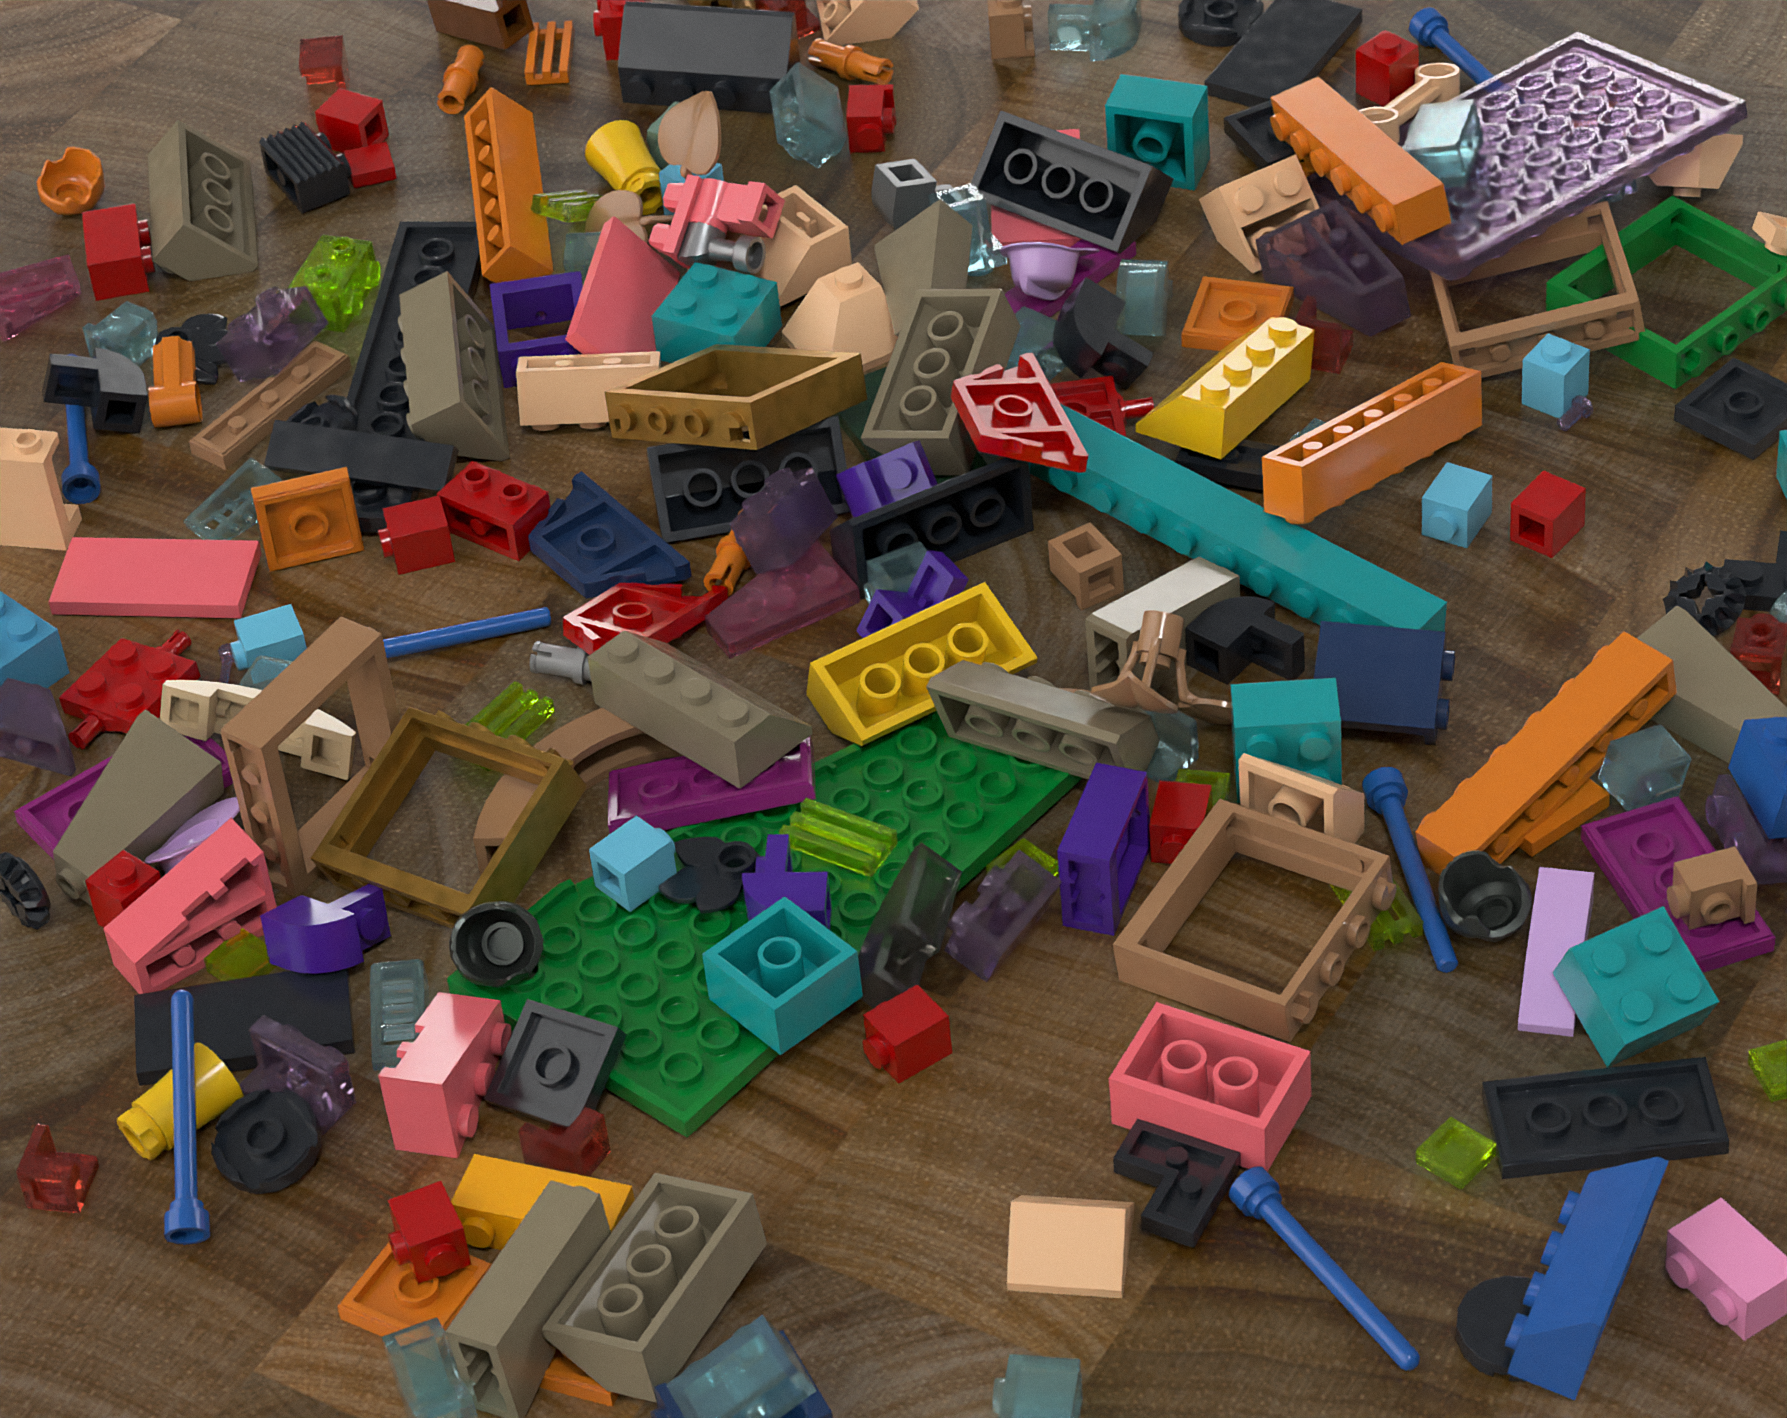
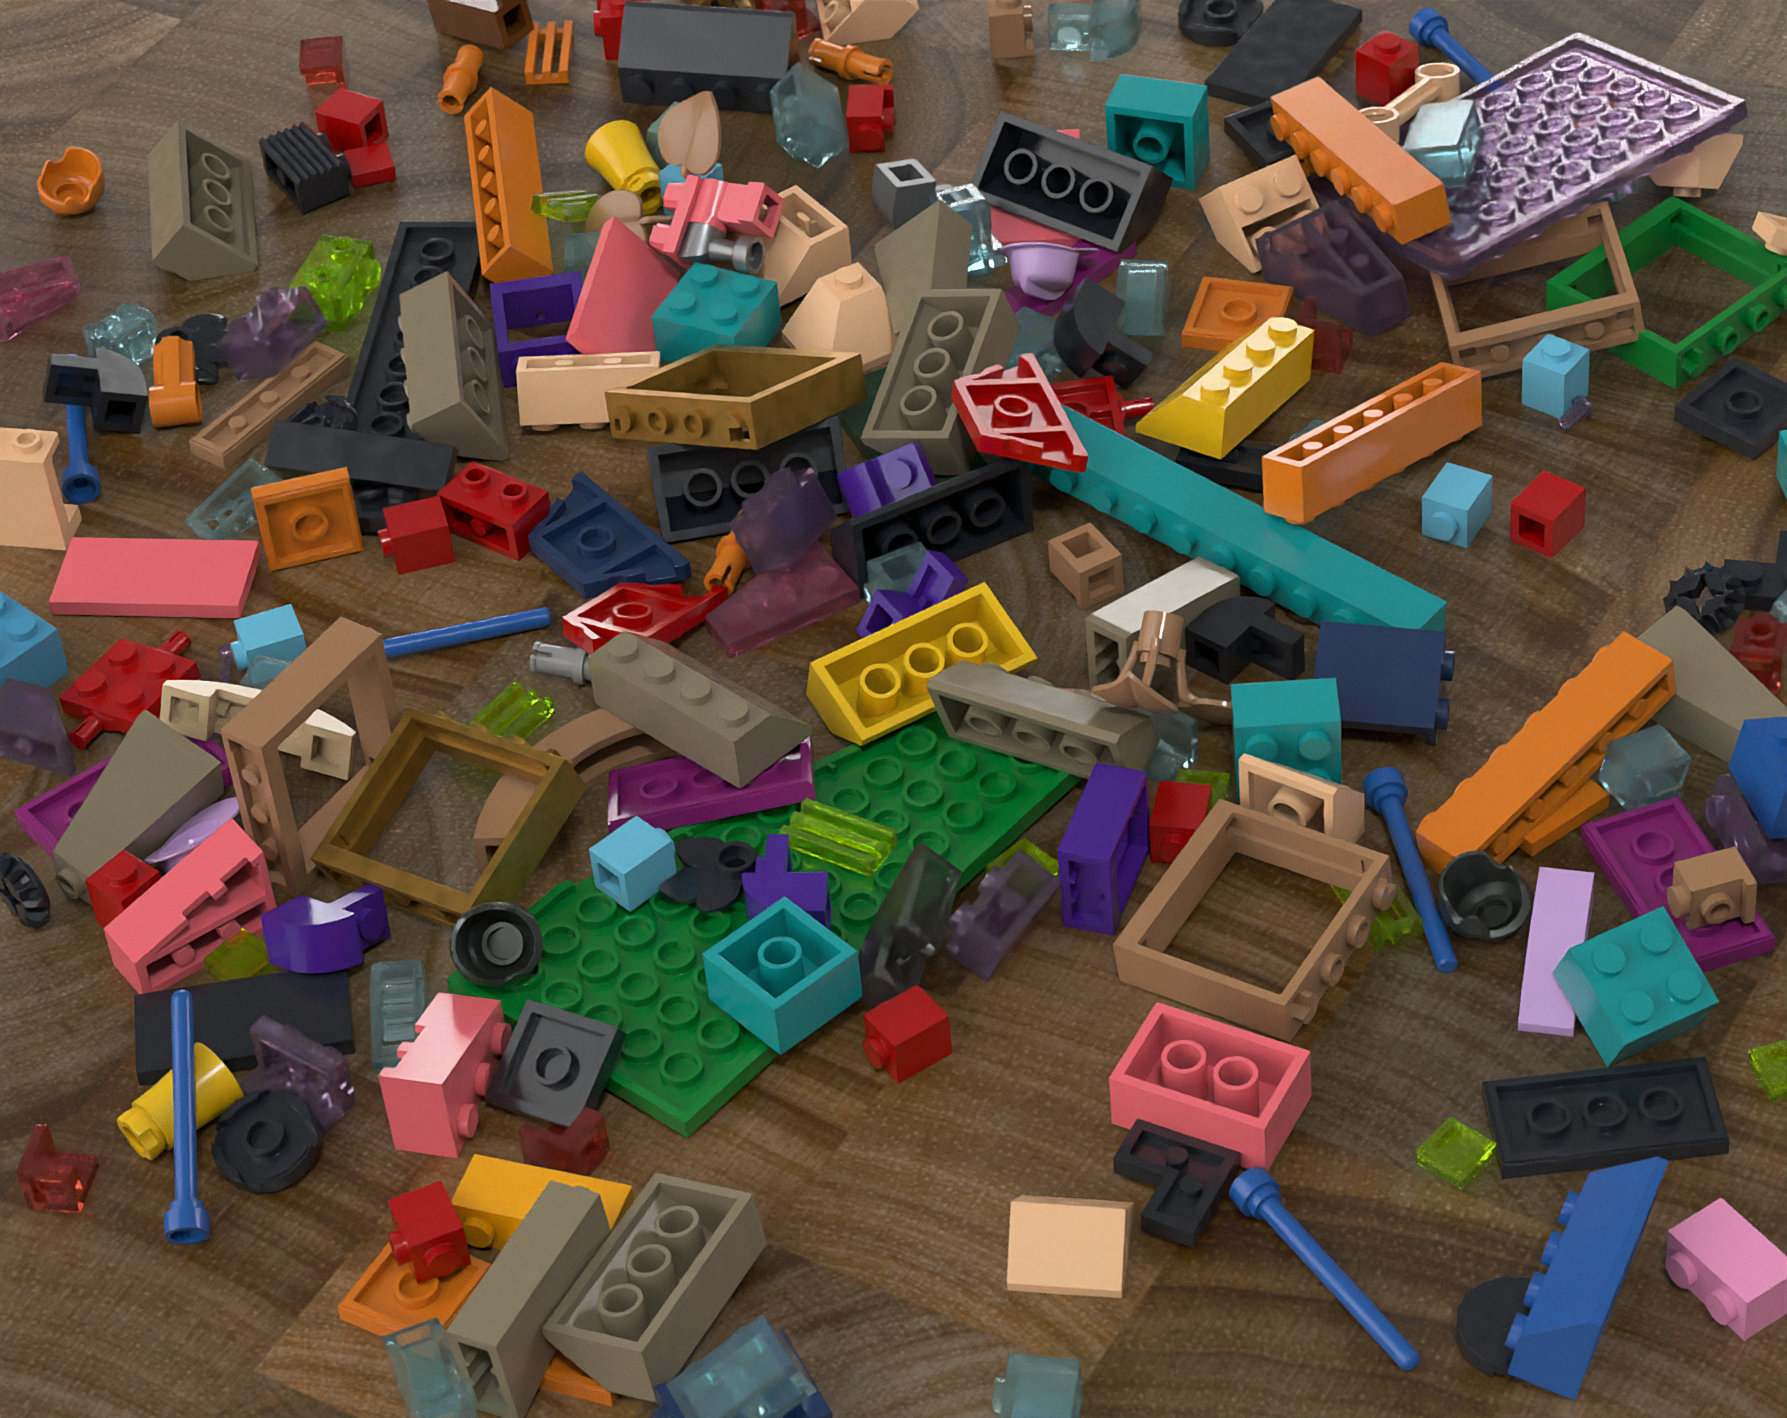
(117, 251): red brick -> none

